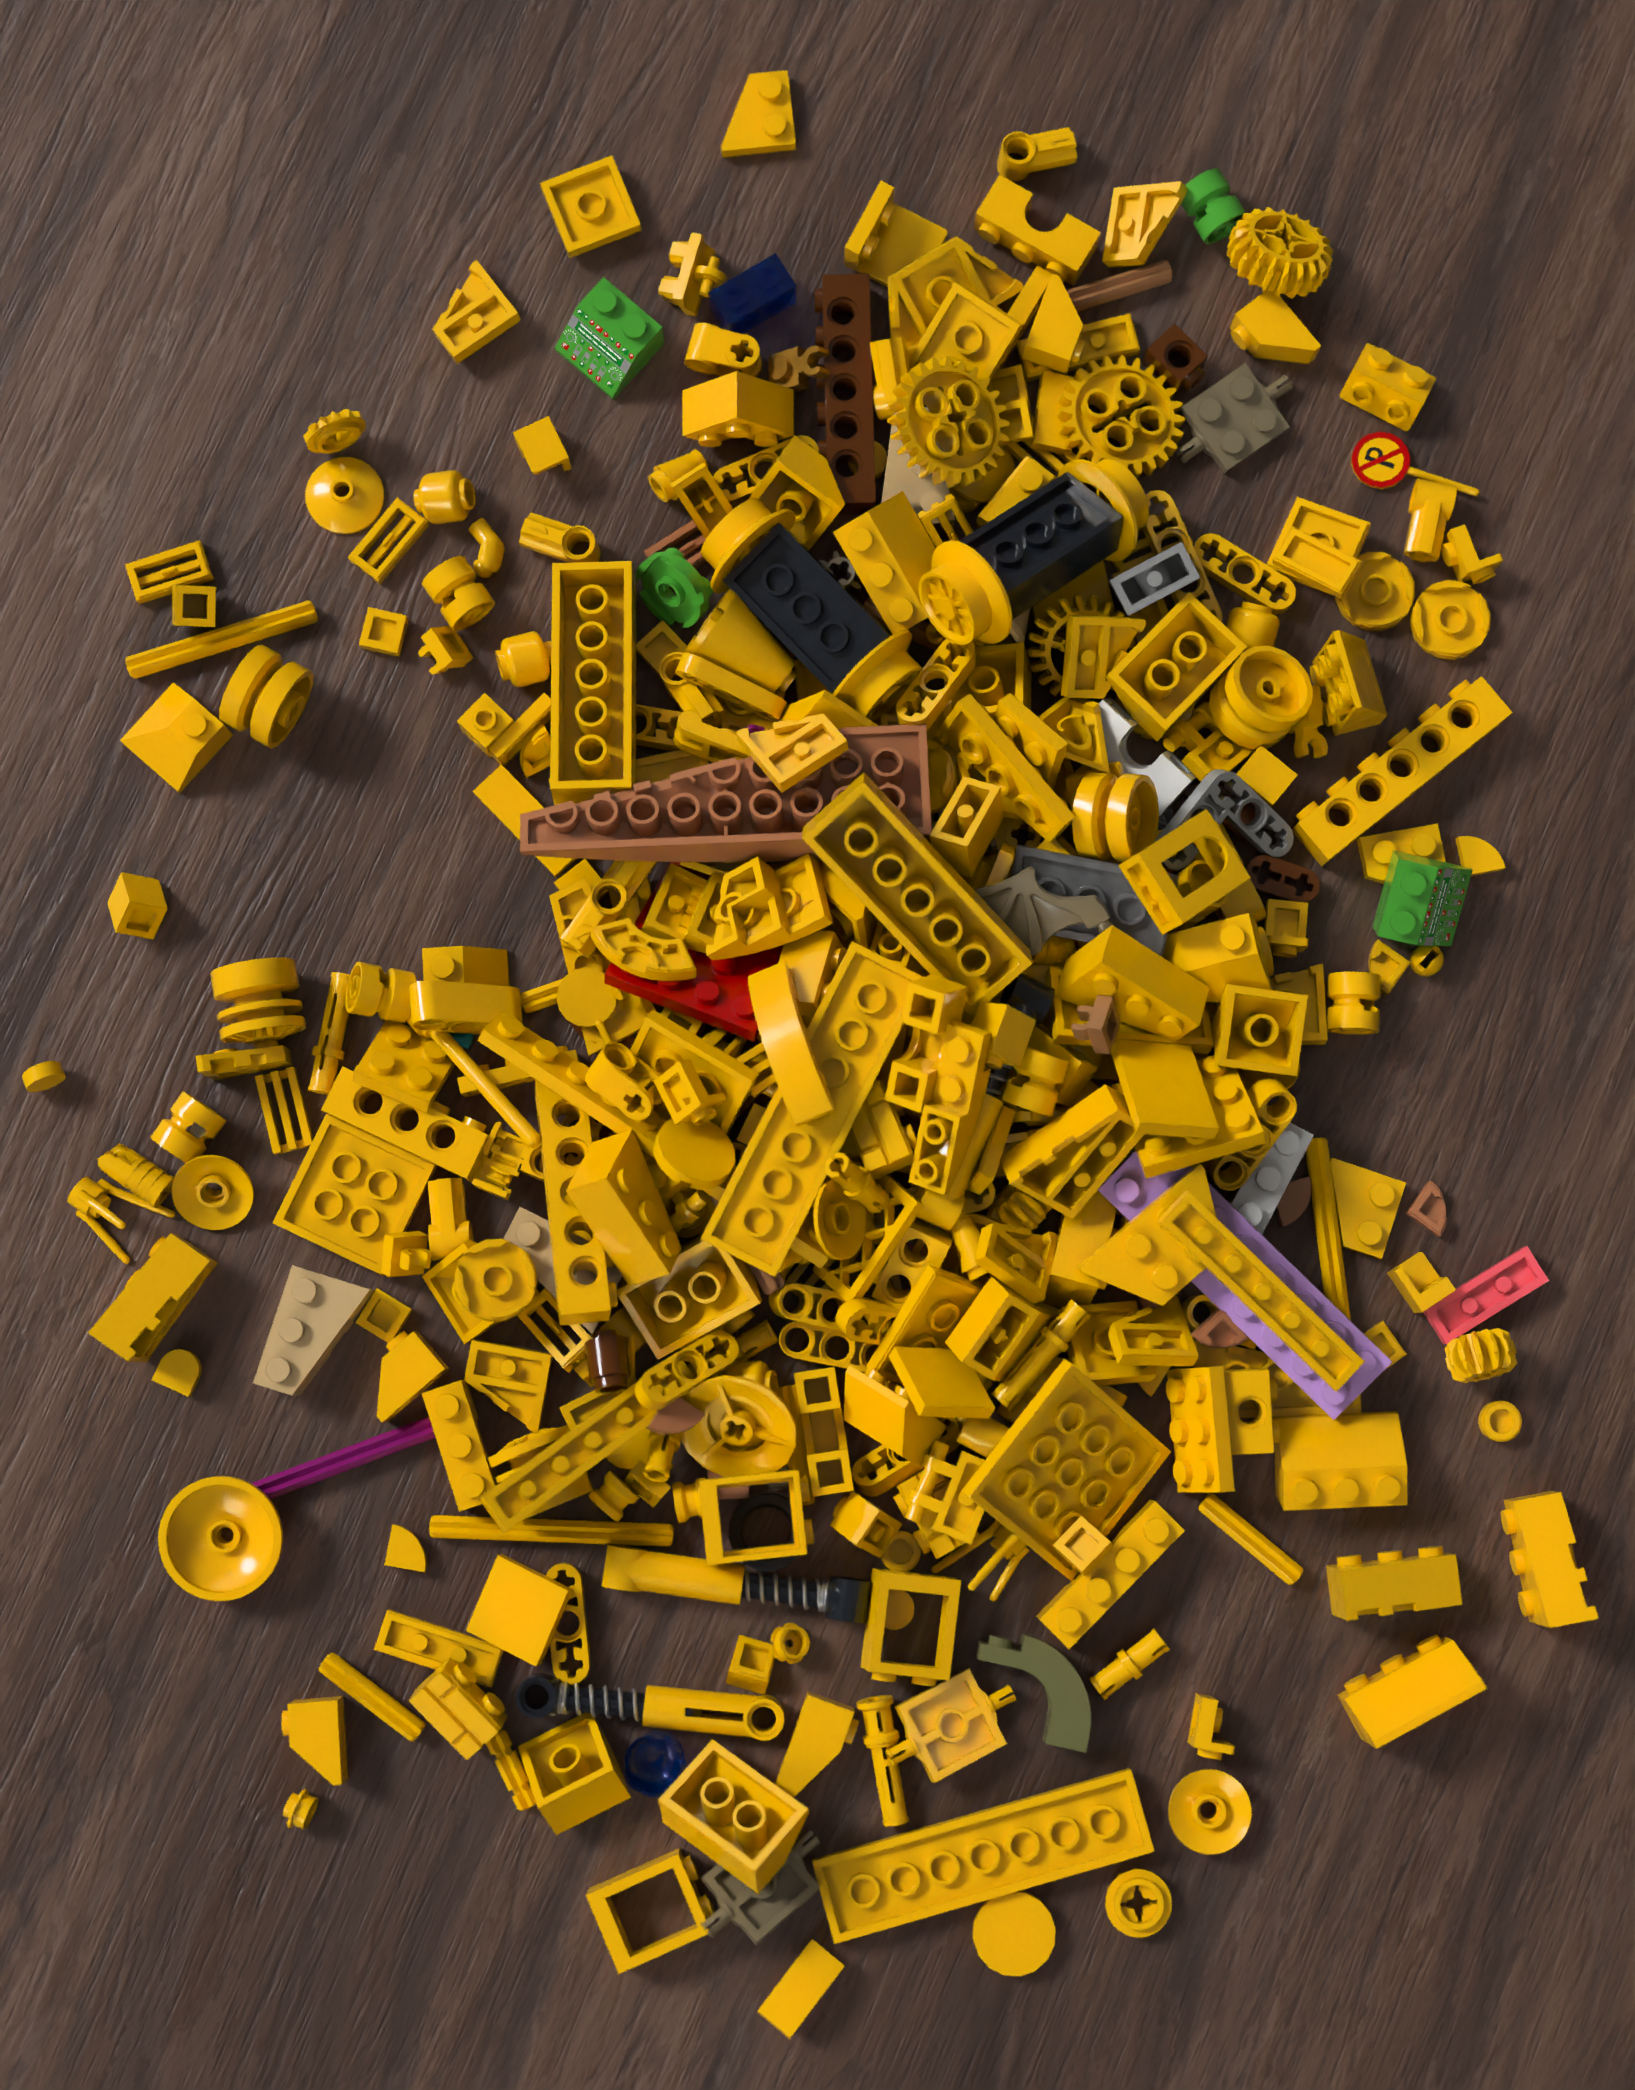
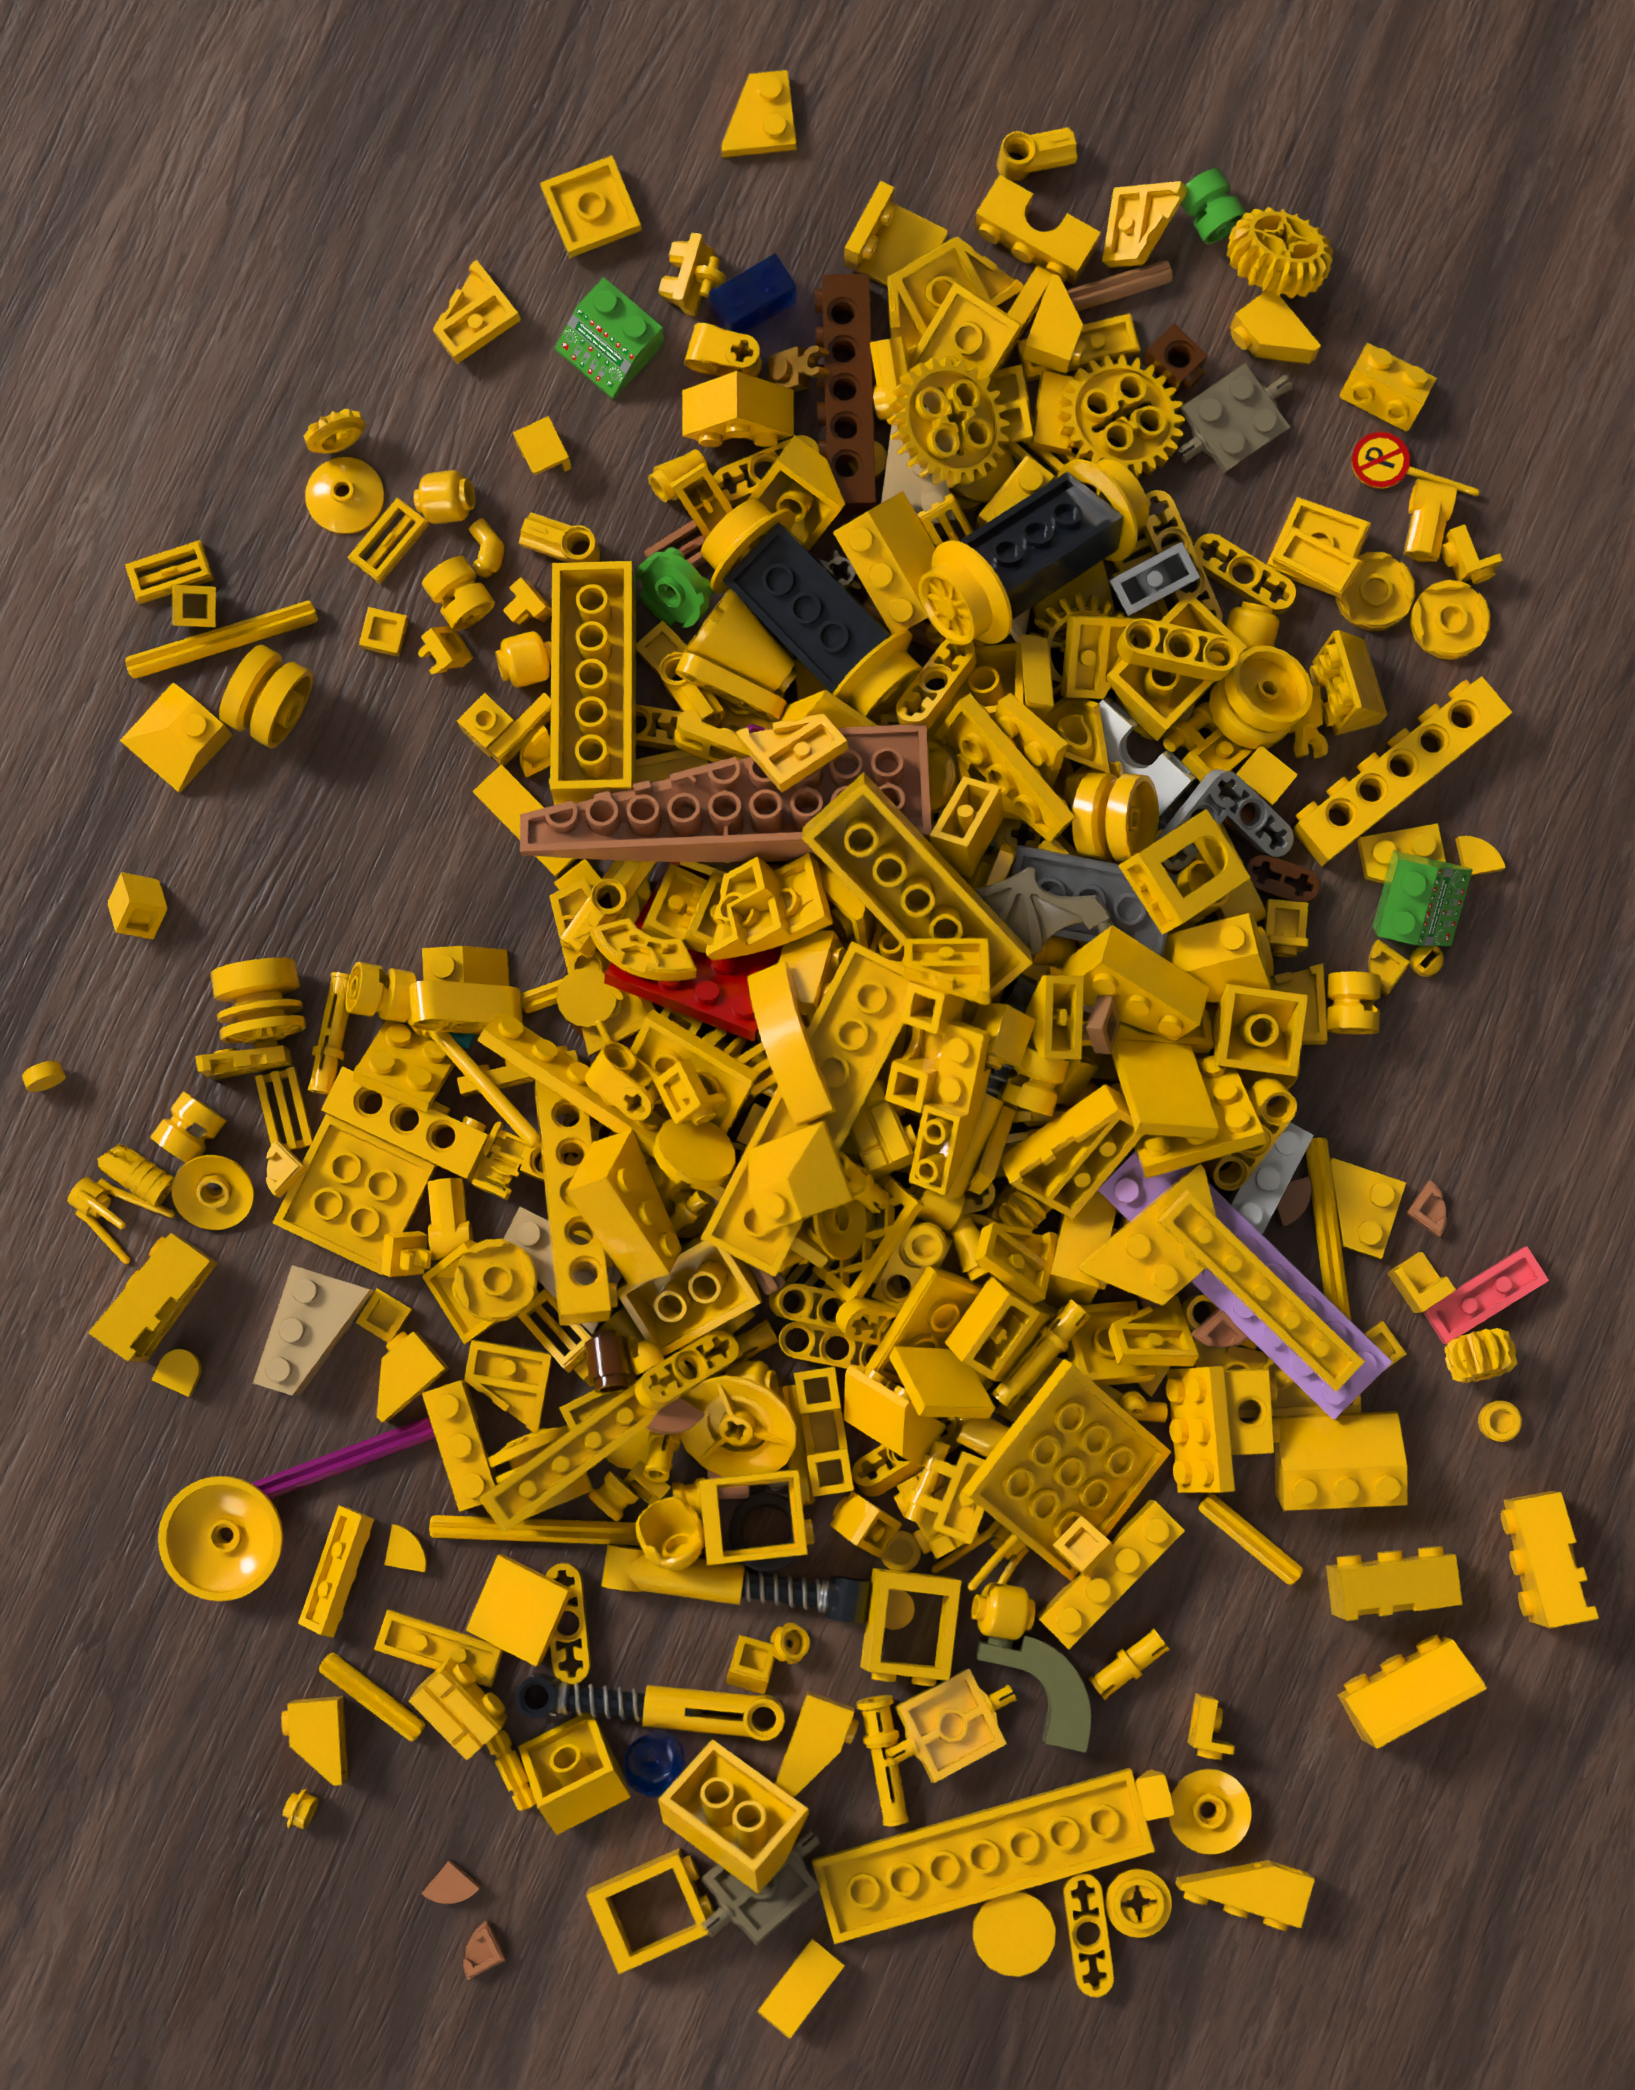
(282, 1169): none -> yellow tile
(336, 1571): none -> yellow plate
(451, 1885): none -> nougat tile
(482, 1951): none -> nougat tile
(527, 603): none -> yellow tile
(644, 1356): none -> yellow hinge
(670, 1533): none -> yellow hair
(796, 1177): none -> yellow slope
(925, 1244): none -> yellow tile
(950, 966): none -> yellow wing
(1003, 1611): none -> yellow head
(1037, 675): none -> yellow slope
(1058, 1016): none -> yellow slope
(1104, 1962): none -> yellow beam
(1141, 1409): none -> yellow arm
(1154, 1795): none -> yellow slope
(1196, 643): none -> yellow beam
(1257, 1887): none -> yellow slope

